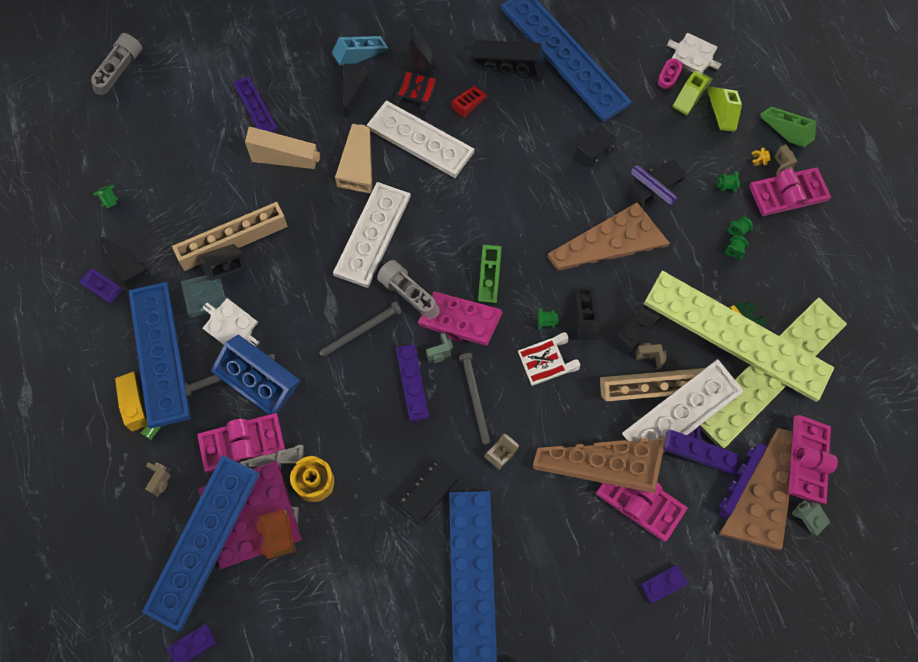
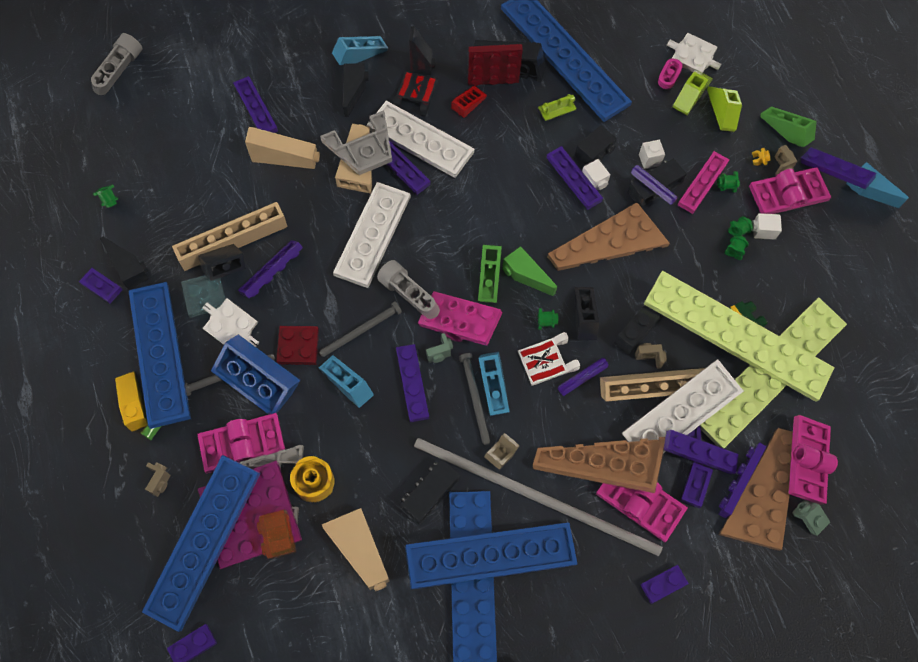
(273, 266): none -> dark purple plate
(297, 345): none -> dark red plate
(347, 381): none -> dark azure slope
(357, 545): none -> tan slope
(365, 152): none -> light grey wing
(407, 171): none -> dark purple plate
(490, 555): none -> blue plate
(494, 64): none -> dark red plate
(494, 383): none -> dark azure slope
(526, 271): none -> bright green slope
(539, 497): none -> light grey piece
(557, 107): none -> lime hinge
(574, 178): none -> dark purple plate
(583, 376): none -> dark purple axle
(596, 174): none -> white brick
(651, 154): none -> white brick
(696, 485): none -> dark purple plate
(703, 182): none -> dark pink plate
(767, 226): none -> white brick
(838, 168): none -> dark purple plate
(881, 190): none -> dark azure slope

